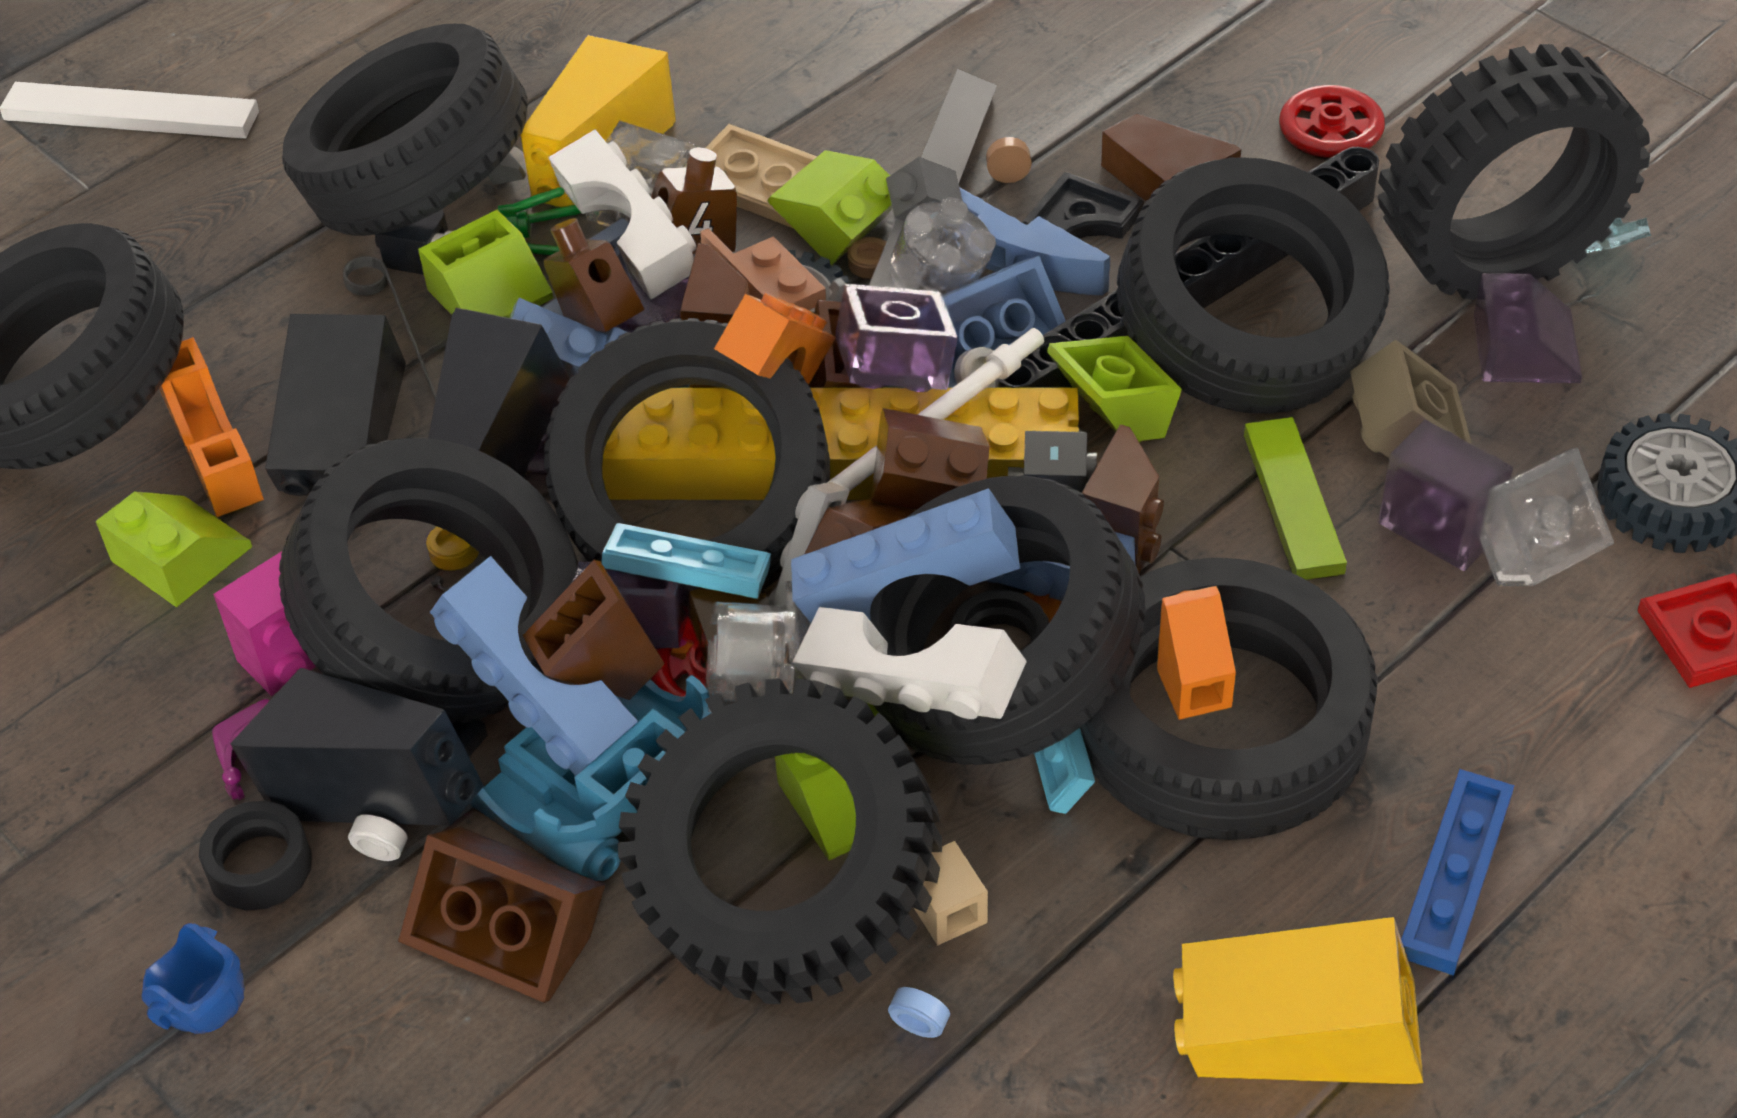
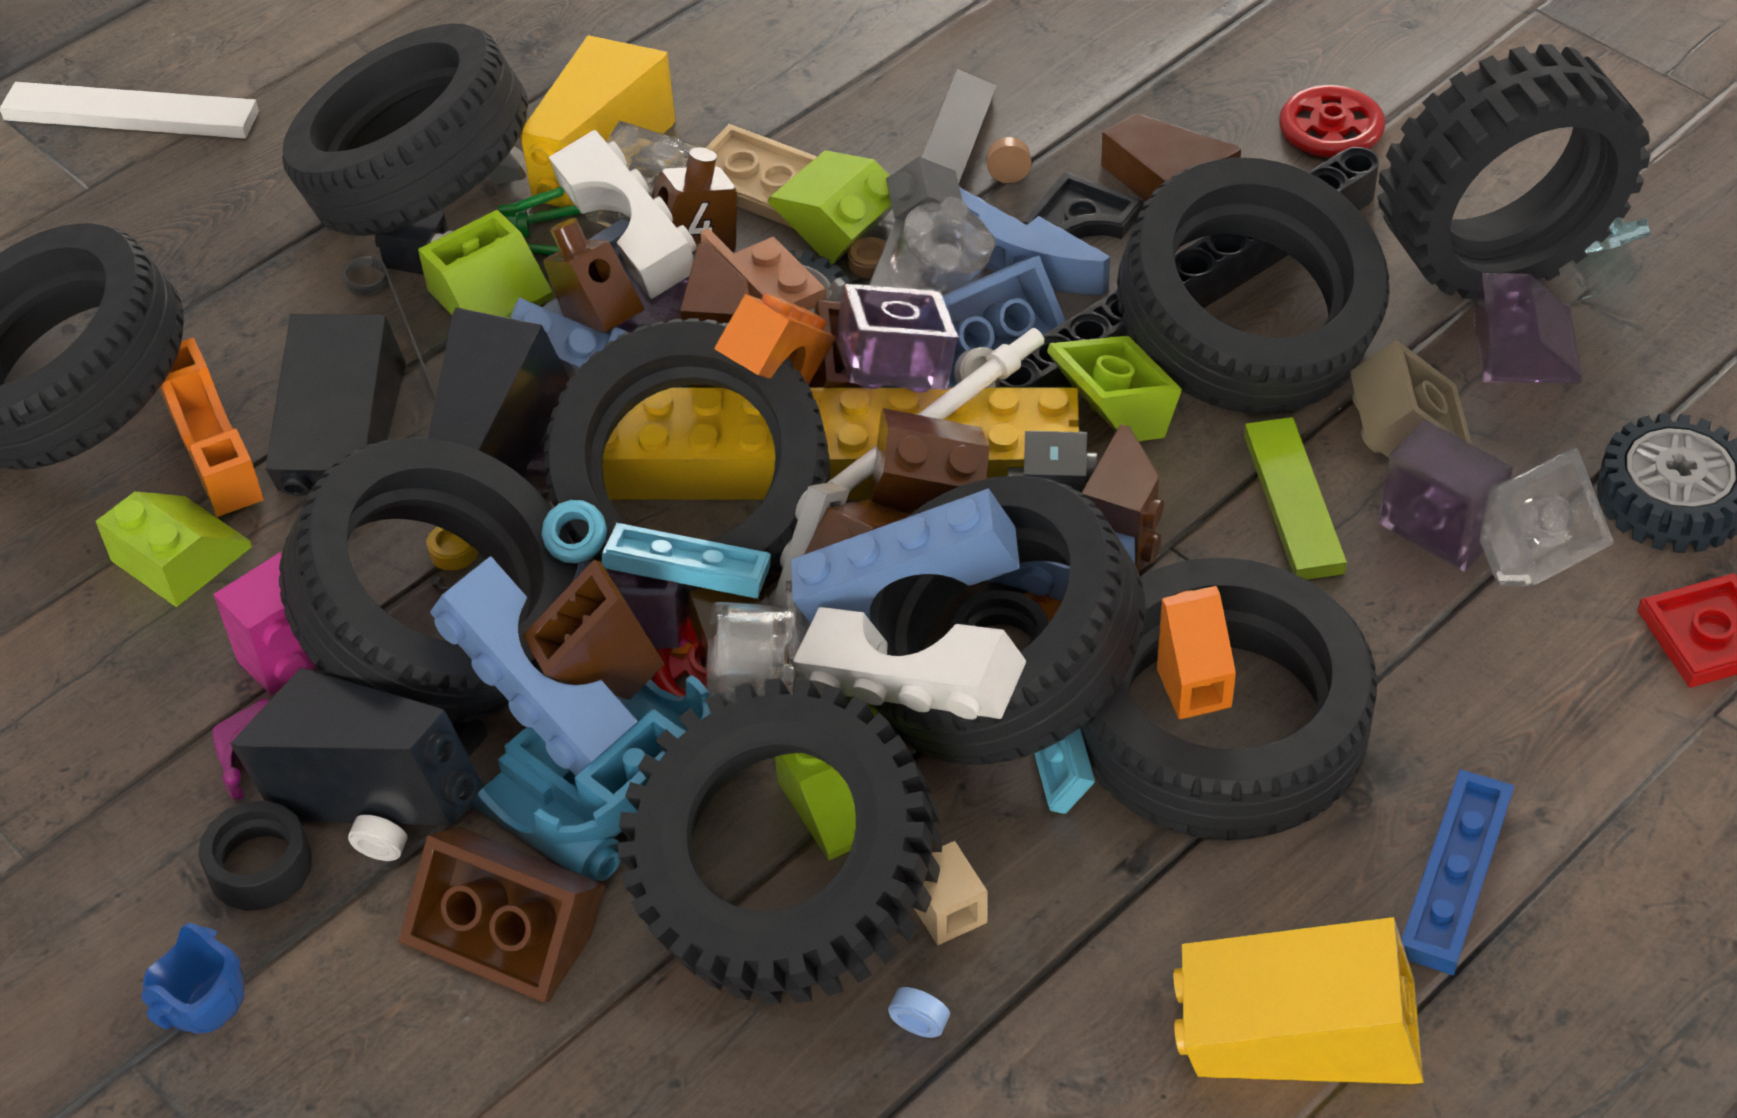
(560, 516): none -> medium azure piece

